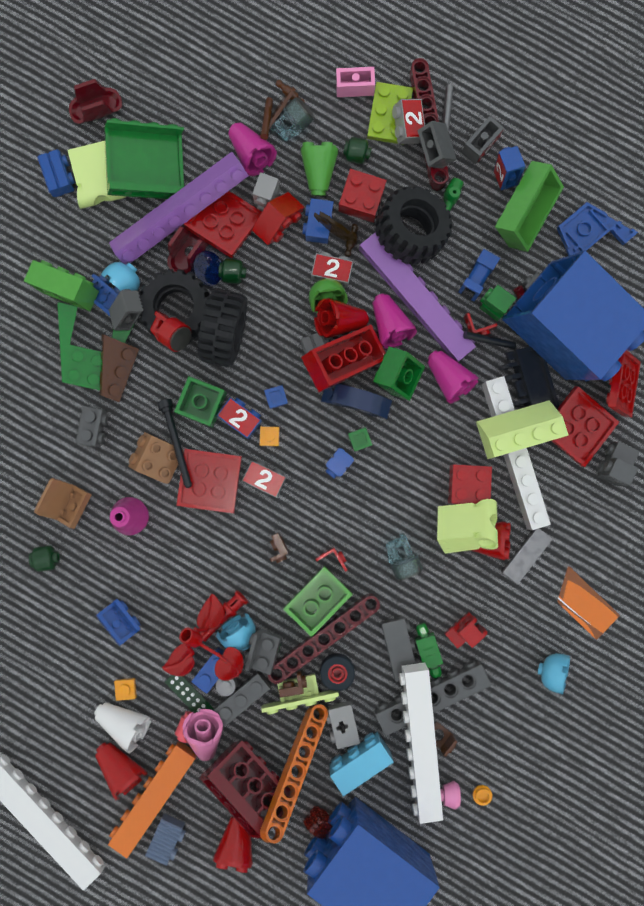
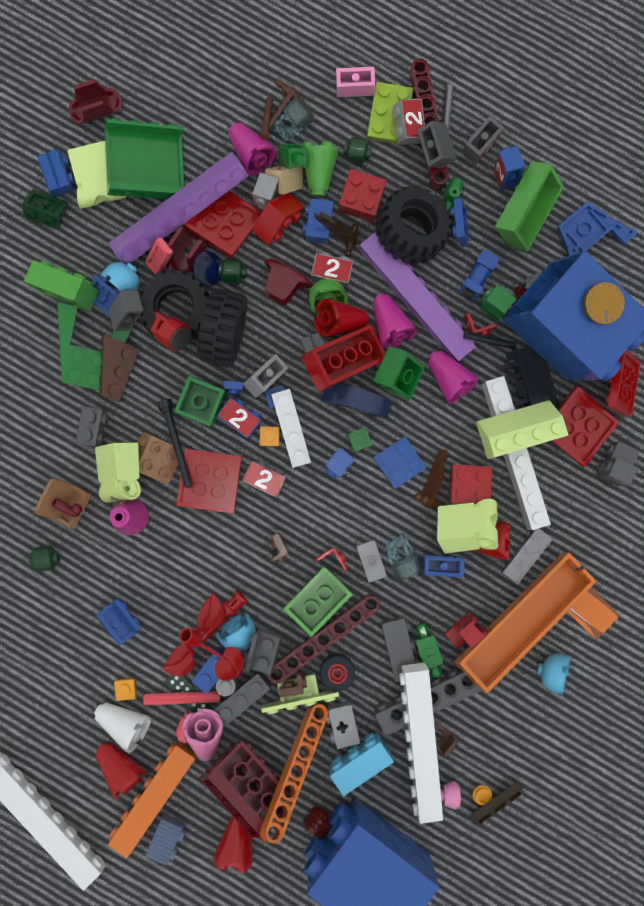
(44, 209): none -> dark green bracket
(62, 506): none -> dark red arm
(118, 471): none -> yellowish green piece
(158, 256): none -> coral plate
(181, 698): none -> coral axle
(233, 387): none -> blue plate
(265, 376): none -> light grey brick
(284, 282): none -> dark red piece
(289, 179): none -> tan panel
(291, 428): none -> white plate
(292, 156): none -> green piece
(371, 561): none -> light grey plate
(399, 462): none -> blue plate
(434, 481): none -> reddish brown piece
(443, 565): none -> blue brick
(460, 230): none -> blue plate
(497, 803): none -> dark brown tile
(525, 622): none -> orange piece
(603, 303): none -> pearl gold tile

